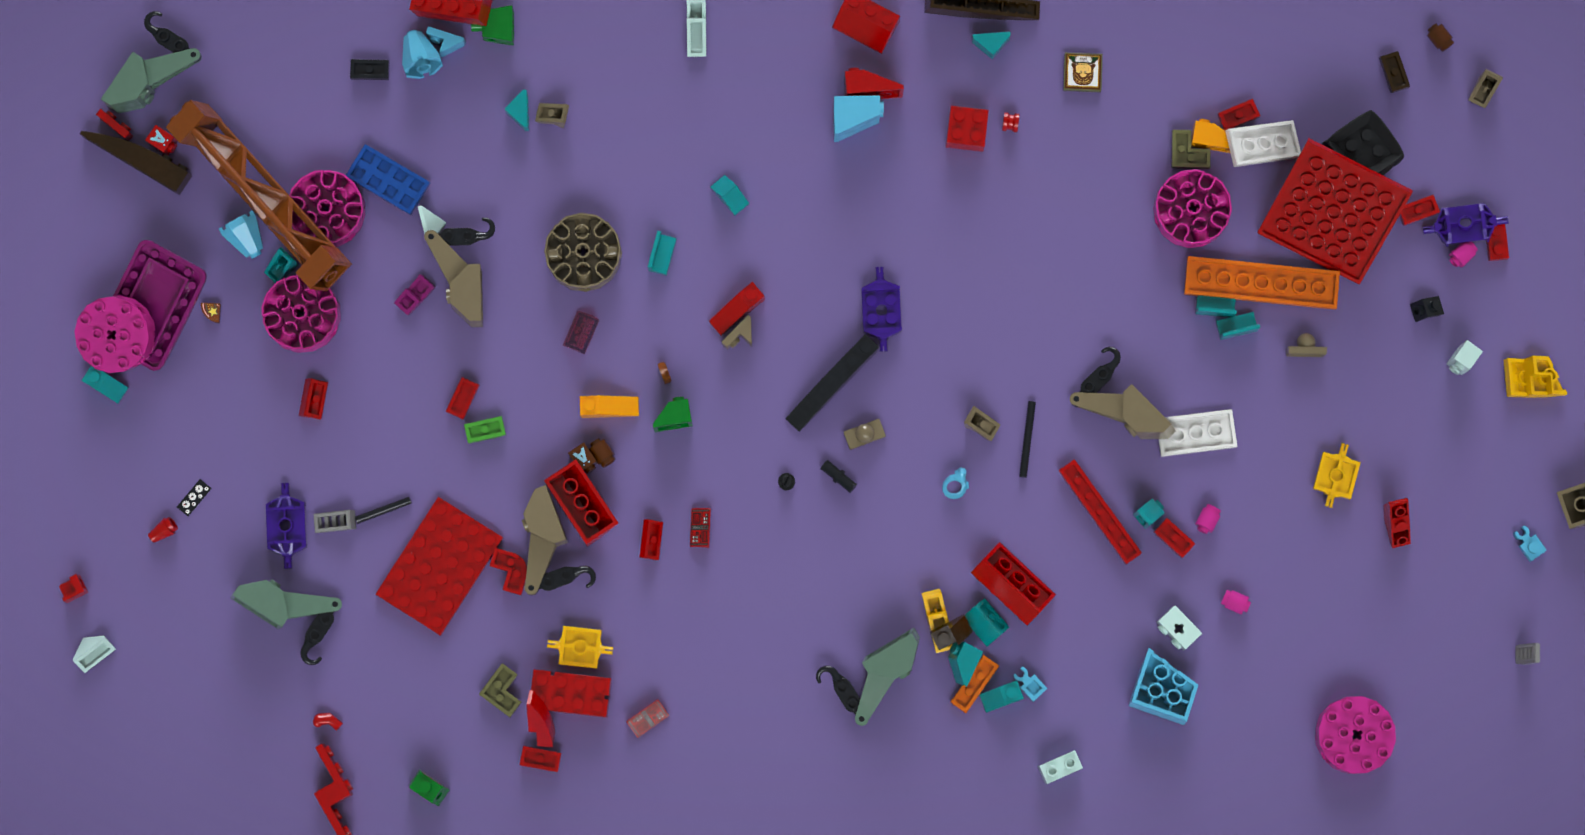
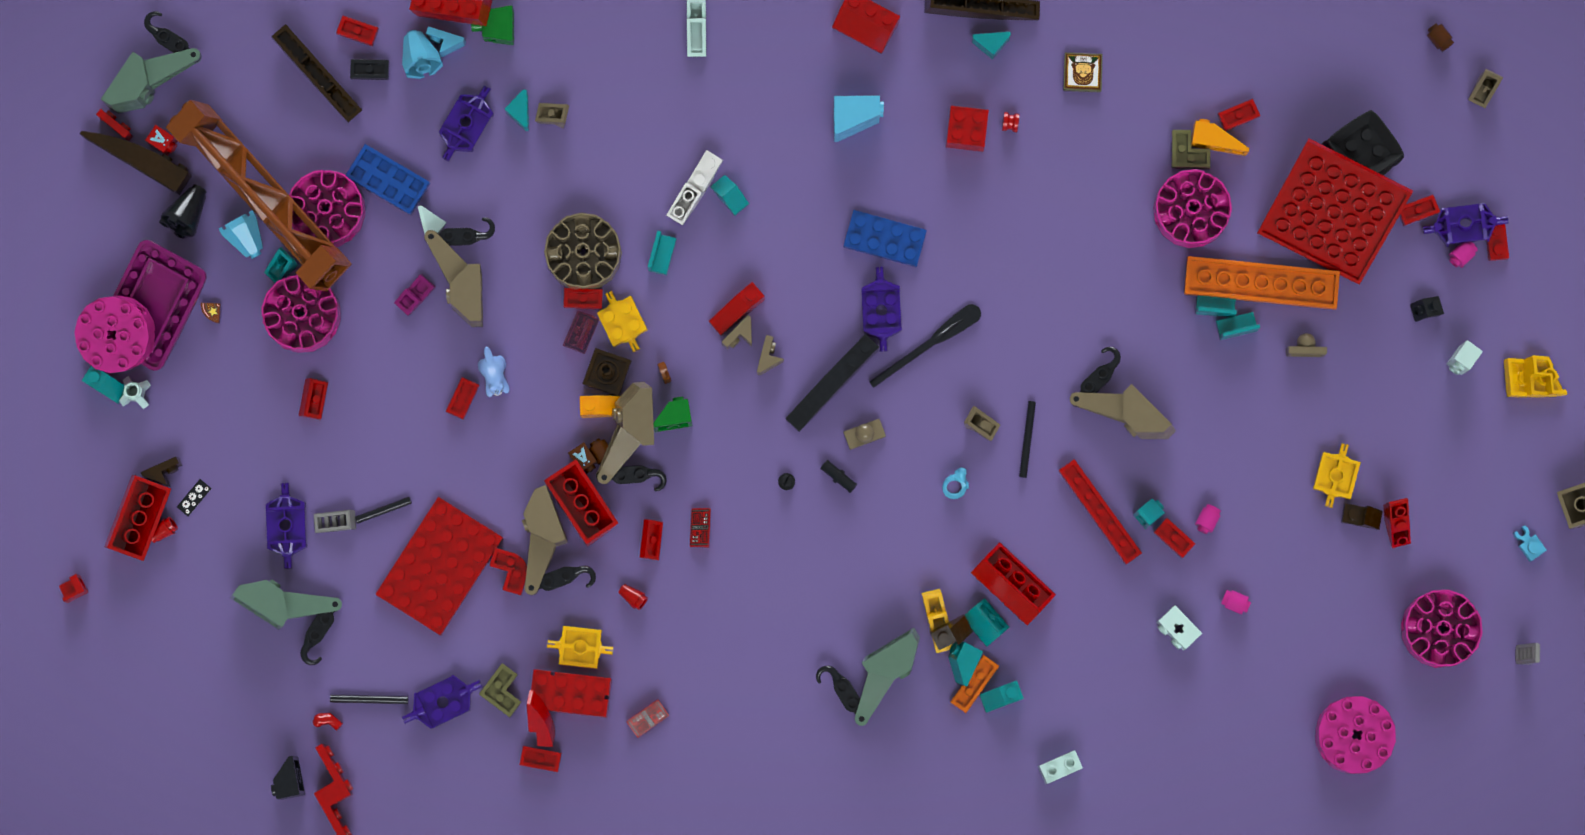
(92, 651): light aqua slope -> none
(134, 392): none -> light aqua rock
(137, 517): none -> red slope
(157, 472): none -> dark brown slope
(185, 212): none -> black cone
(288, 780): none -> black slope
(316, 73): none -> dark brown slope
(357, 31): none -> red plate
(369, 699): none -> black bar
(426, 702): none -> dark purple plate
(428, 788): green torso -> none
(460, 137): none -> dark purple plate
(485, 429): bright green plate -> none
(492, 369): none -> light blue animal
(583, 298): none -> red plate
(607, 372): none -> dark brown plate
(622, 321): none -> yellow plate
(633, 596): none -> red cone
(634, 427): none -> dark tan slope
(695, 187): none -> white slope
(766, 361): none -> dark tan slope
(865, 83): red slope -> none
(885, 238): none -> blue plate
(957, 323): none -> black piece
(1031, 686): medium azure plate -> none
(1163, 690): medium azure wedge -> none
(1200, 433): white tile -> none
(1263, 143): white tile -> none
(1362, 516): none -> dark brown slope
(1394, 72): dark brown plate -> none
(1431, 645): none -> dark pink brick

